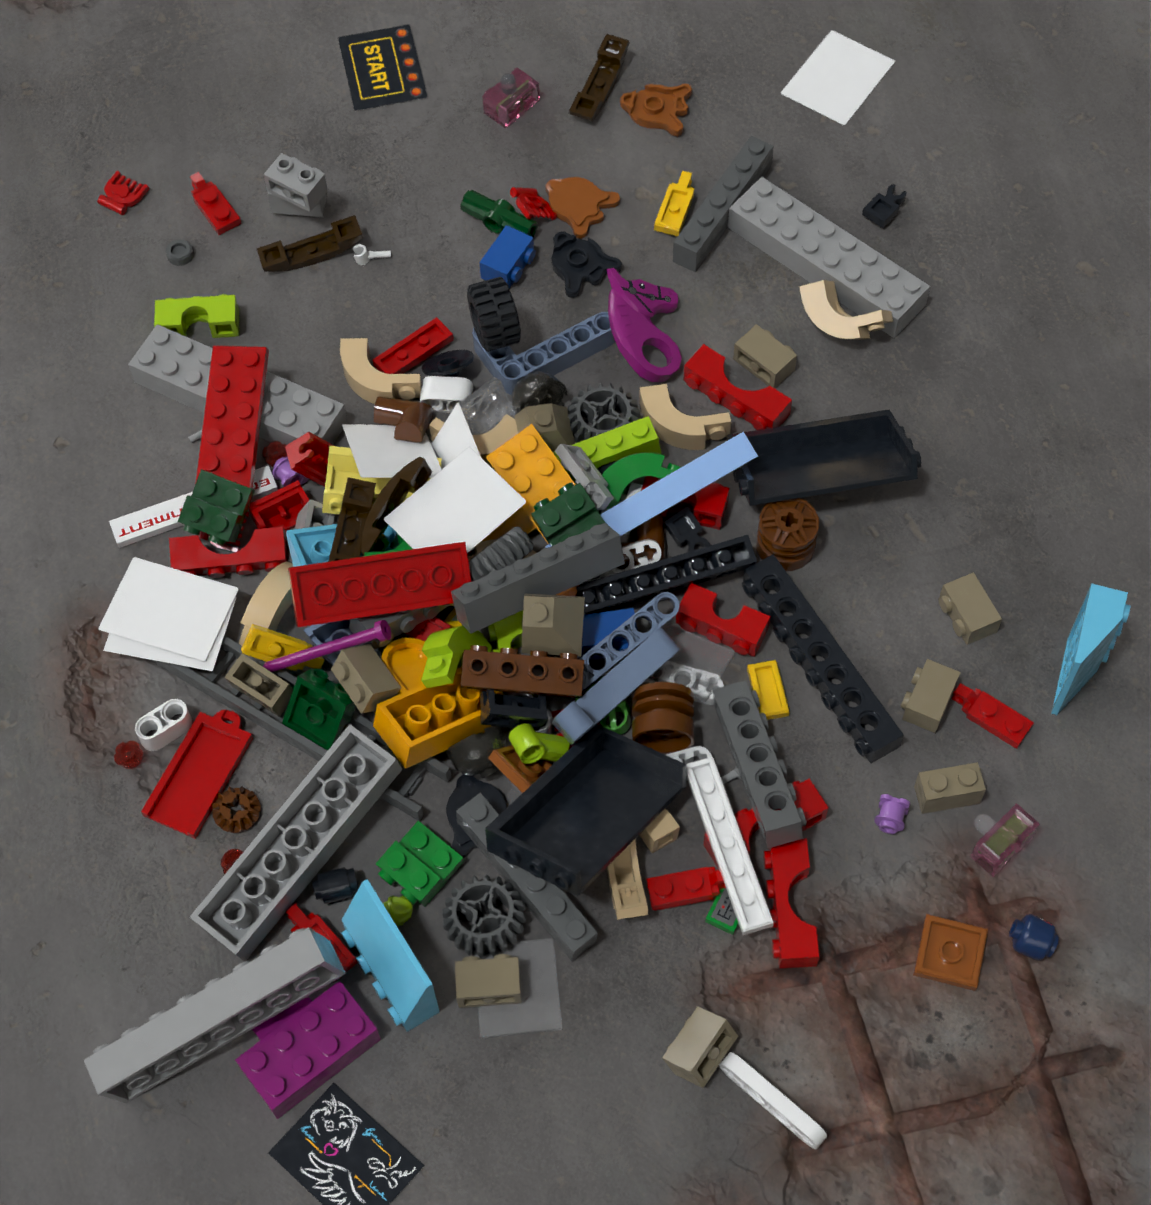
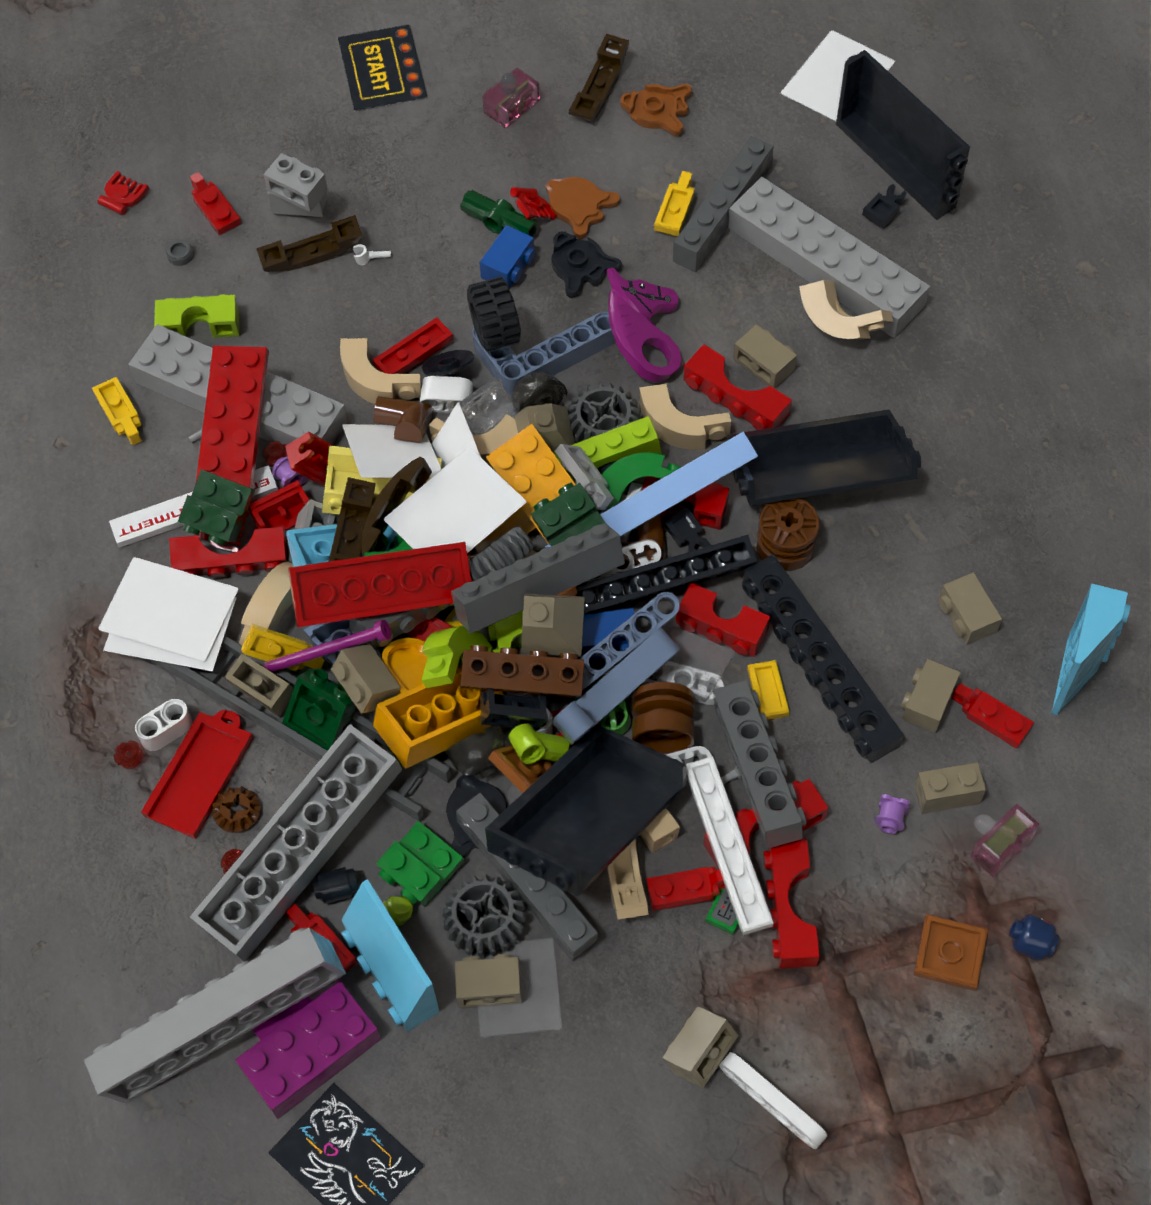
(118, 409): none -> yellow hinge
(901, 134): none -> black panel

